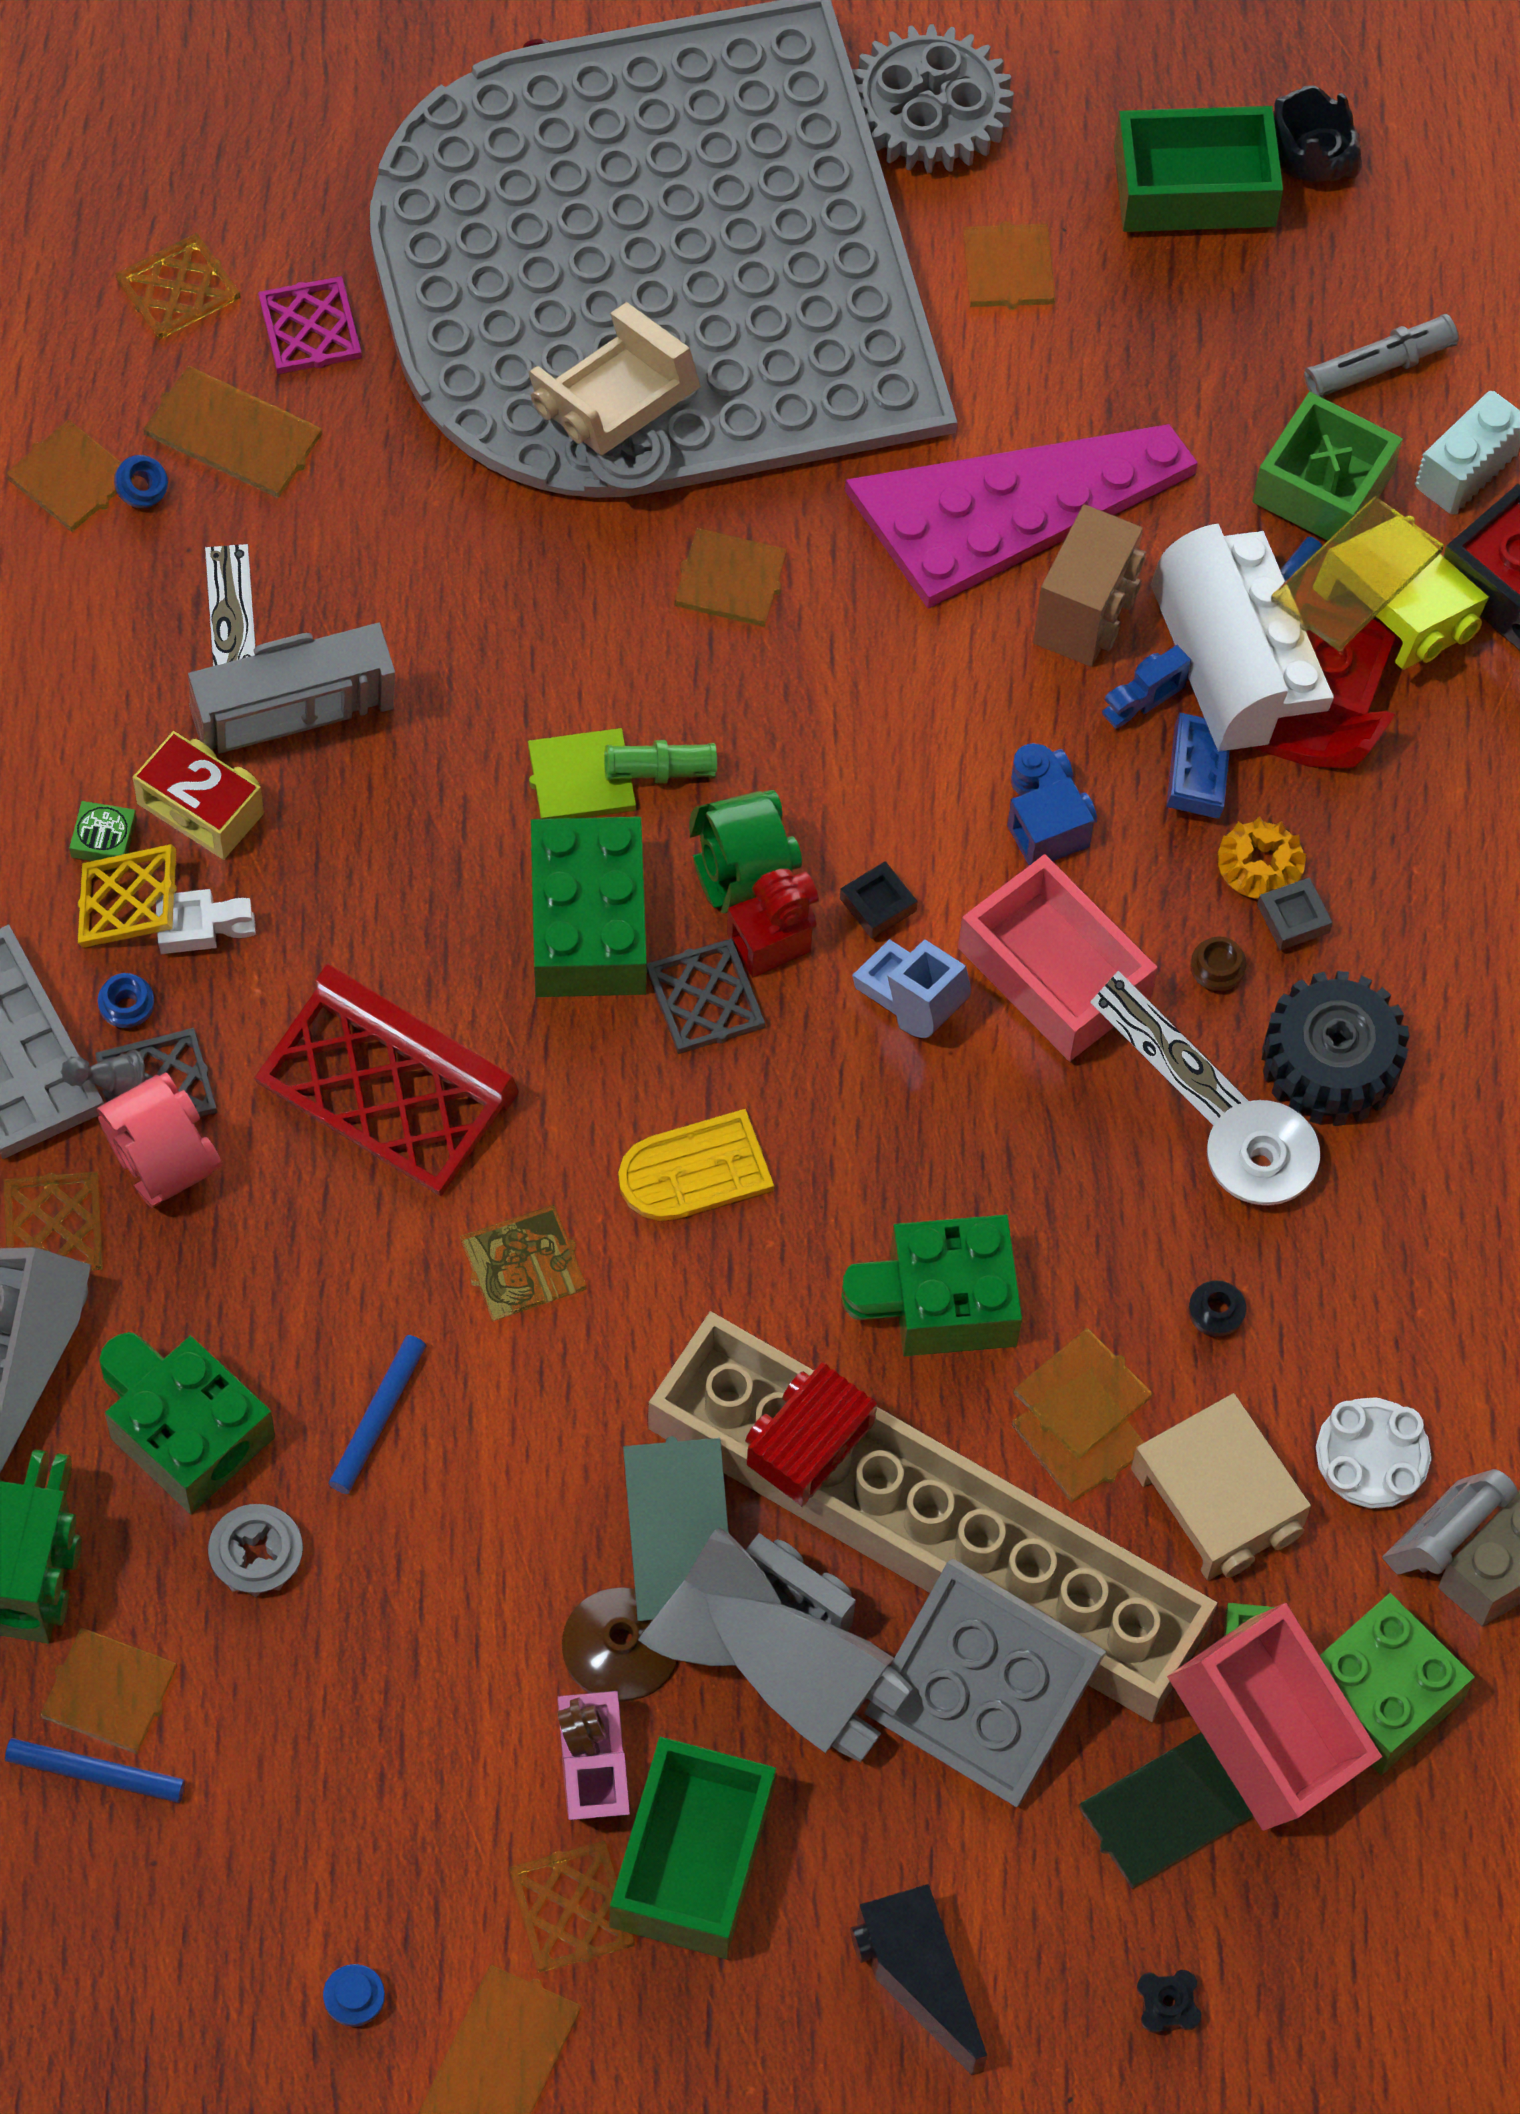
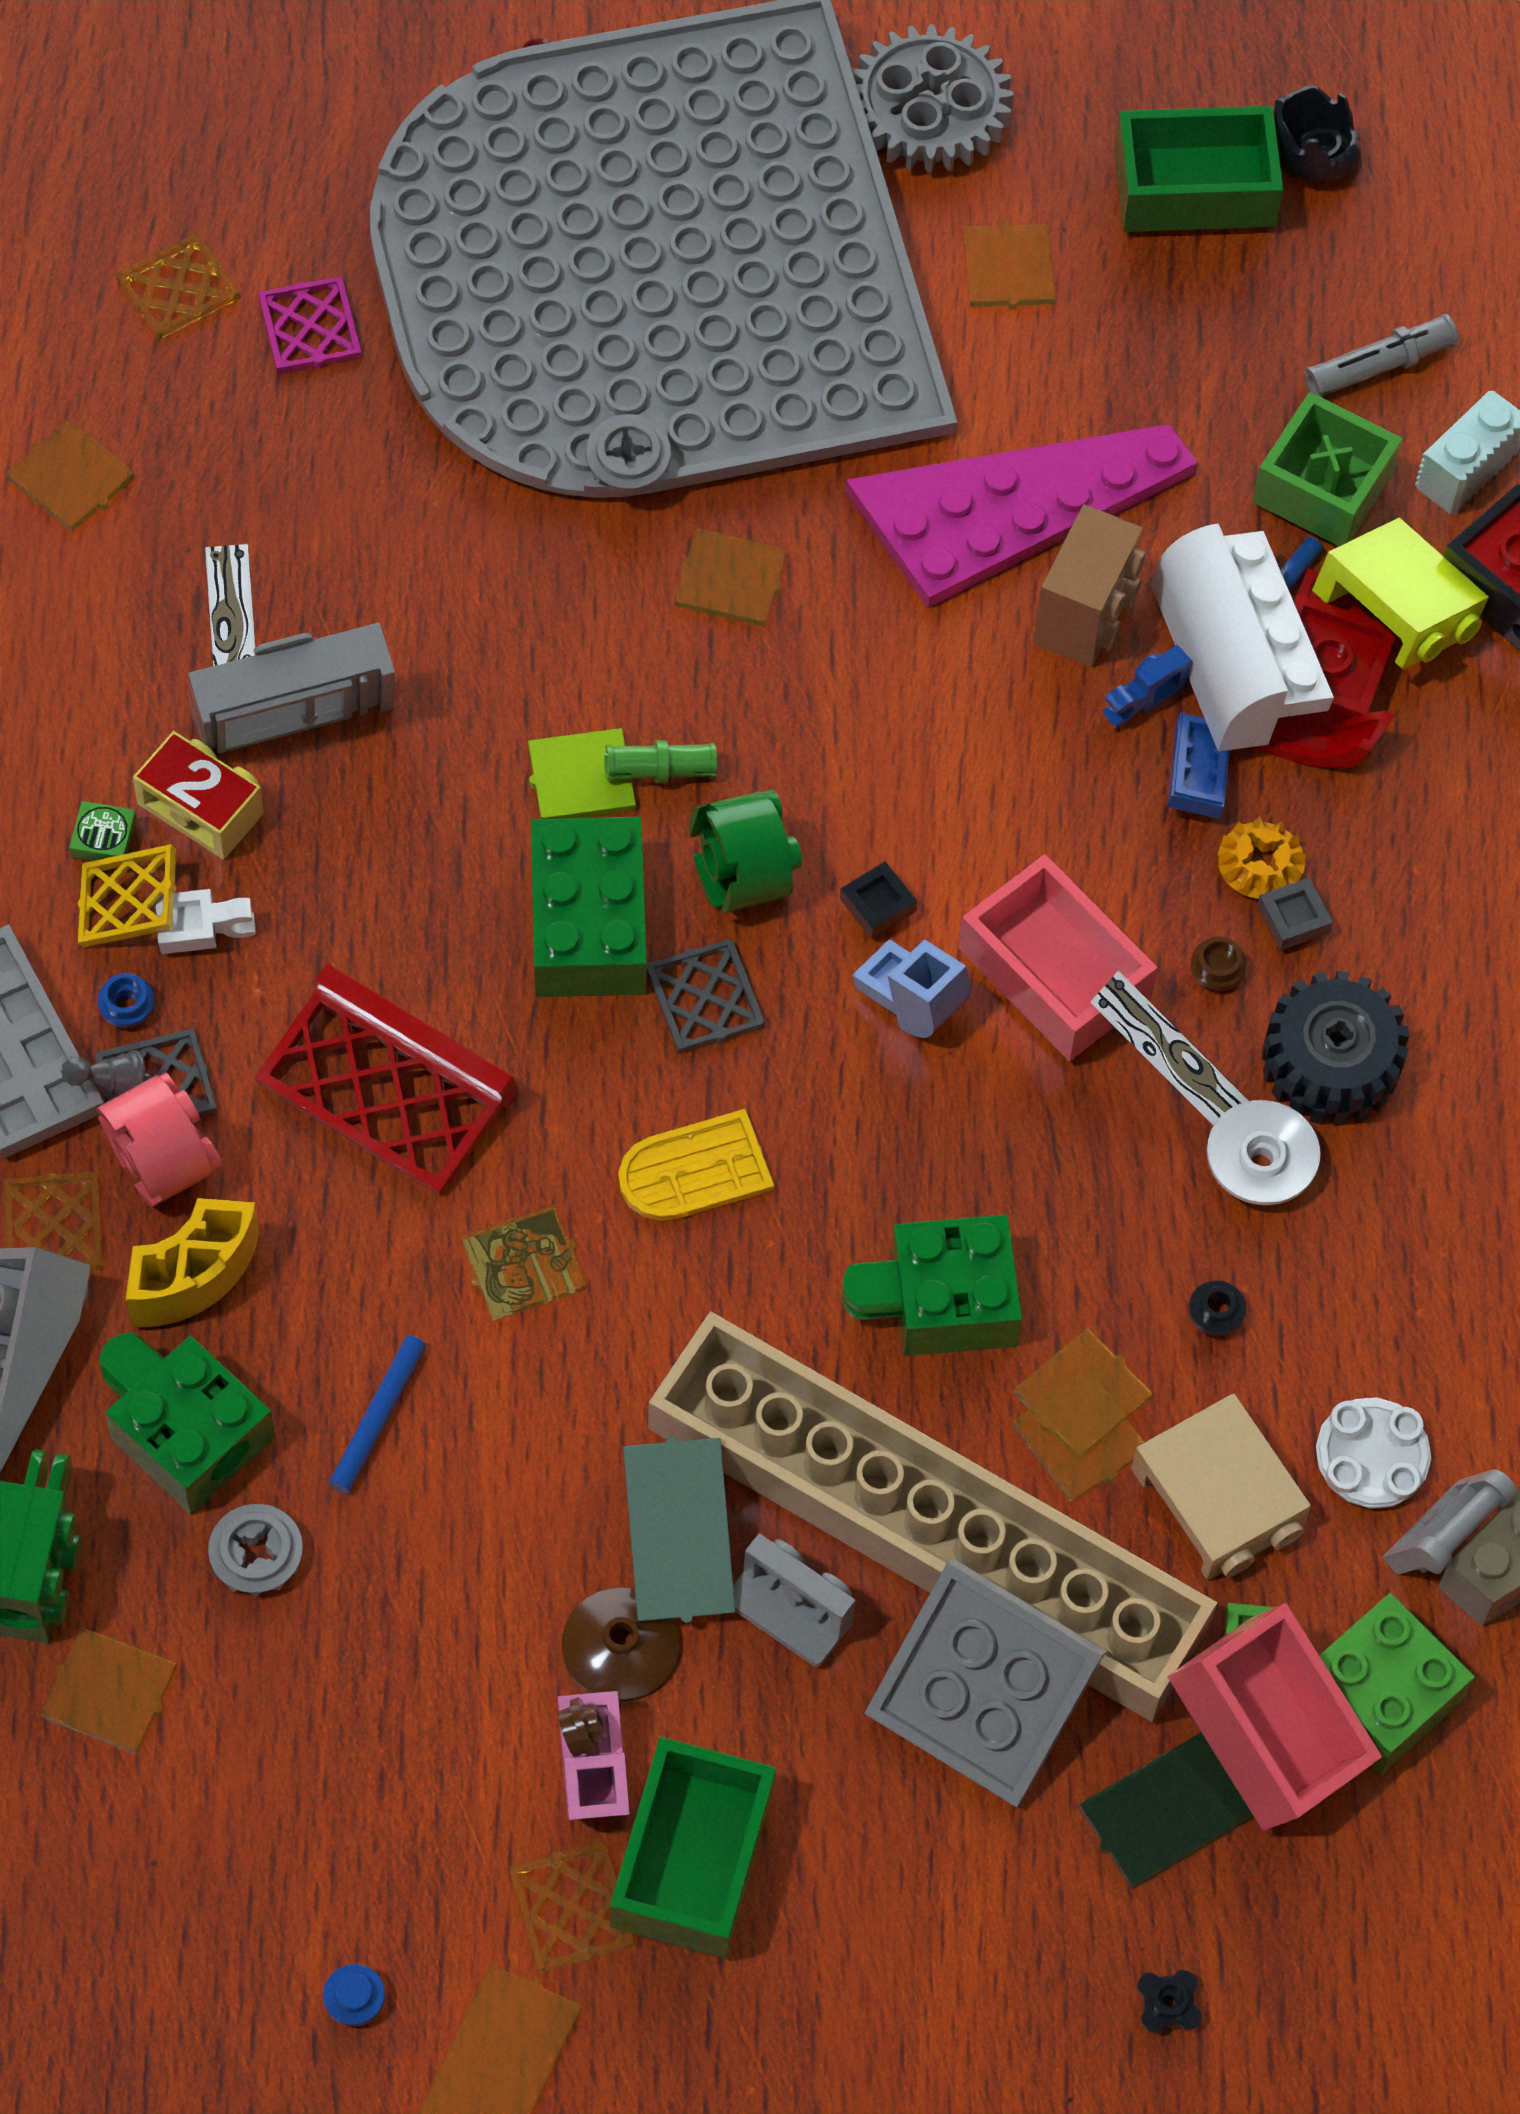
(95, 1770): blue bar -> none
(146, 468): blue plate -> none
(194, 1265): none -> yellow brick
(233, 431): clear yellow piece -> none
(618, 384): tan panel -> none
(776, 922): red brick -> none
(793, 1660): light grey hips -> none
(810, 1432): red brick -> none
(917, 1967): black slope -> none
(1051, 811): blue brick -> none
(1357, 573): clear yellow piece -> none

